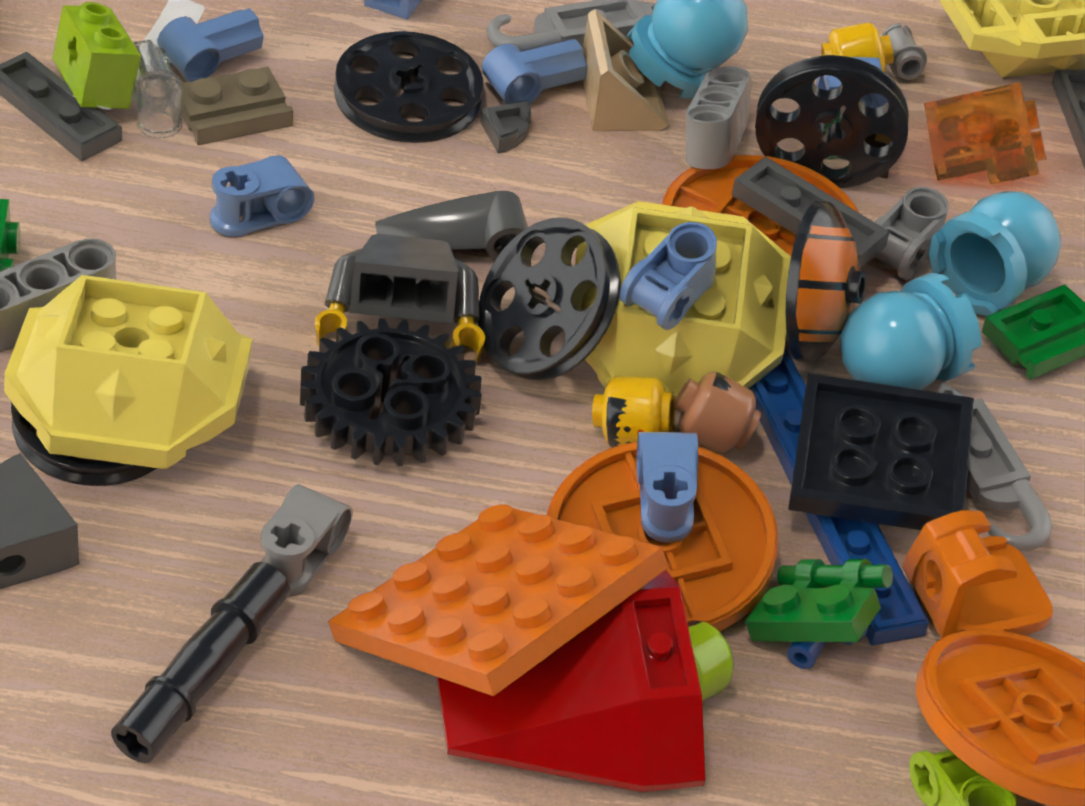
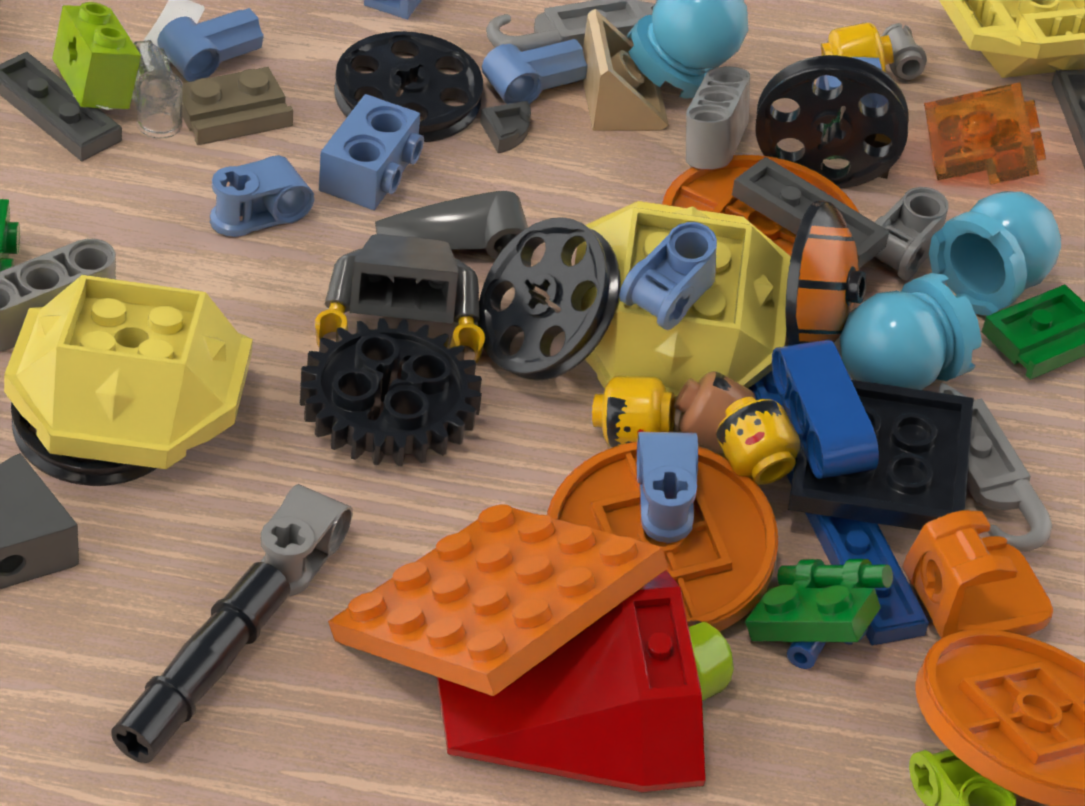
(370, 152): none -> medium blue brick
(758, 439): none -> yellow head
(824, 409): none -> blue beam

